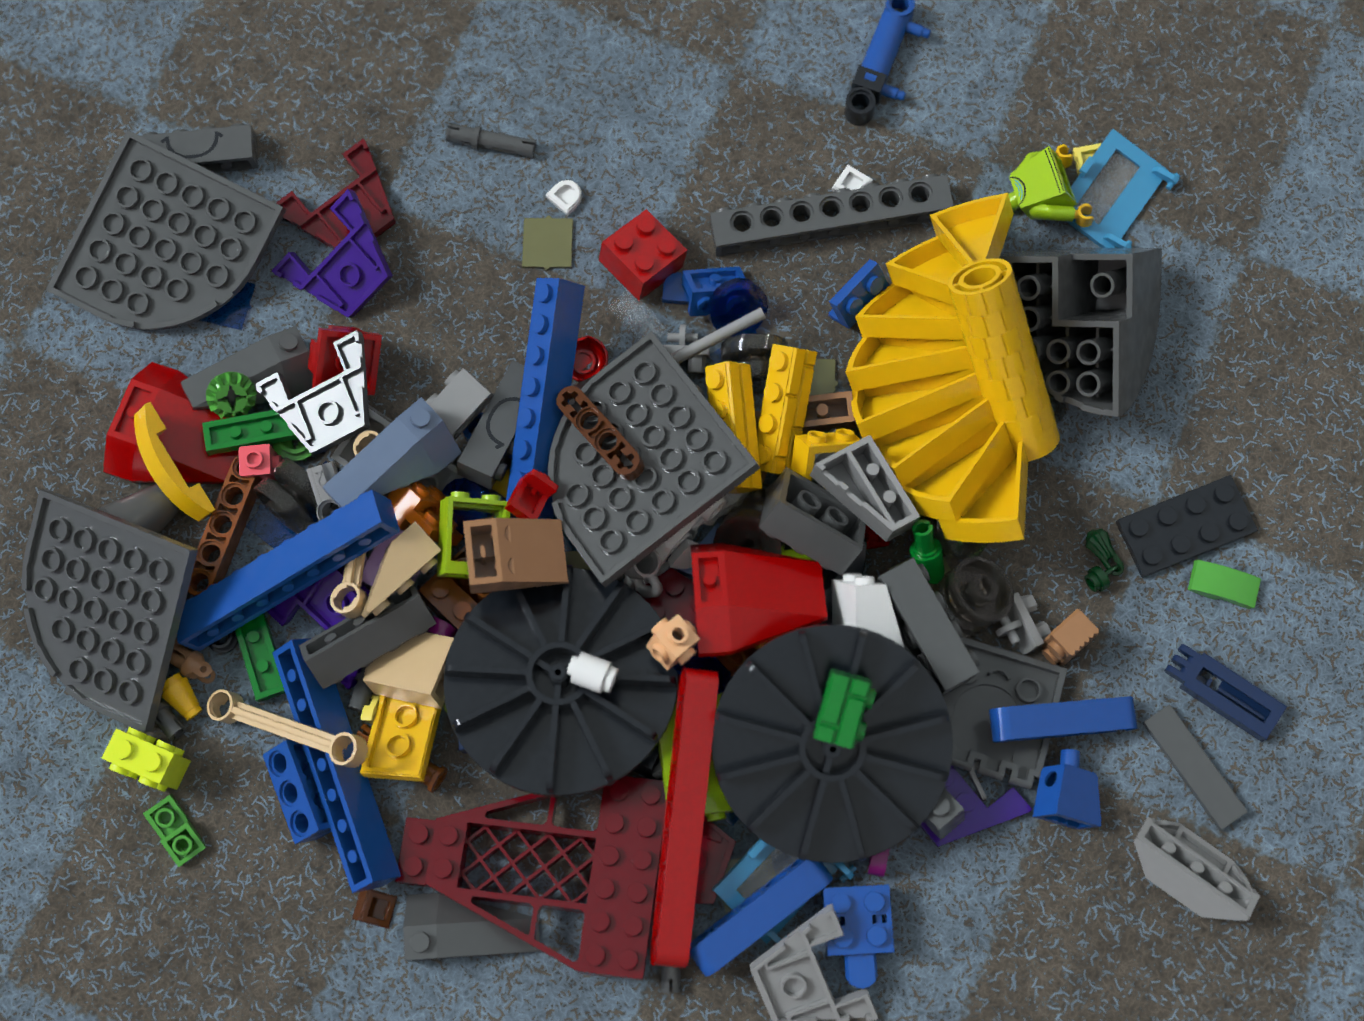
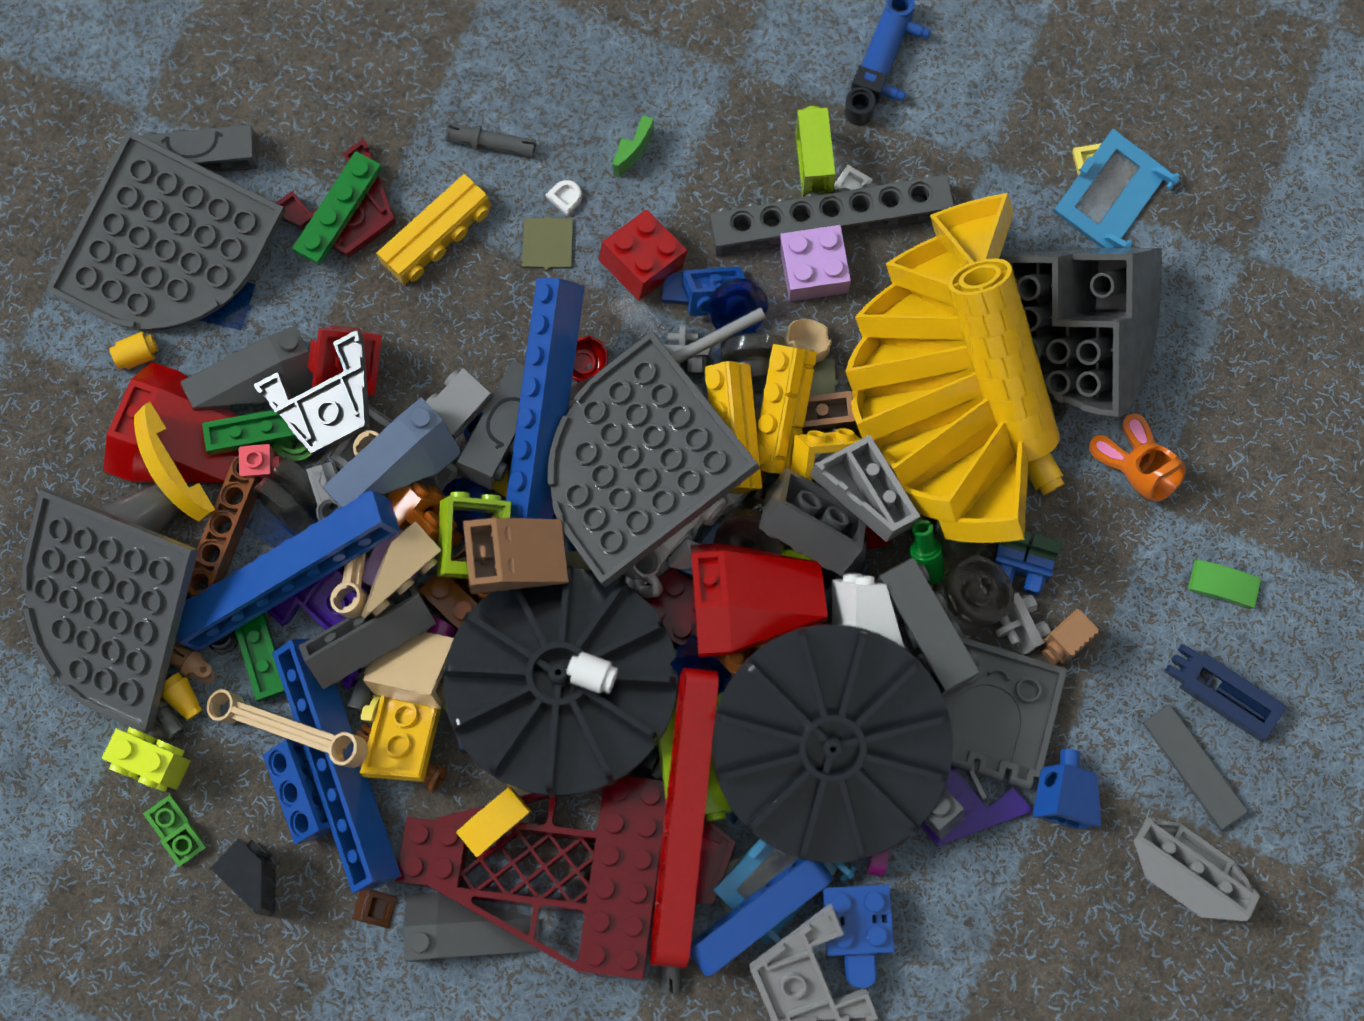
(134, 350): none -> yellow brick
(219, 388): bright green gear -> none
(249, 874): none -> black slope
(337, 208): none -> green plate
(350, 271): dark purple wing -> none
(435, 230): none -> yellow brick
(493, 821): none -> yellow slope
(531, 495): red bracket -> none
(600, 432): reddish brown beam -> none
(630, 151): none -> bright green slope
(673, 641): light nougat brick -> none
(810, 336): none -> tan hair
(814, 263): none -> lavender brick
(815, 151): none -> lime window
(843, 709): green brick -> none
(857, 293): blue bracket -> none
(1038, 561): none -> blue hips
(1044, 188): lime torso -> none
(1045, 474): none -> yellow brick
(1062, 719): blue beam -> none
(1100, 544): dark green piece -> none
(1163, 467): none -> orange piece
(1186, 526): black plate -> none

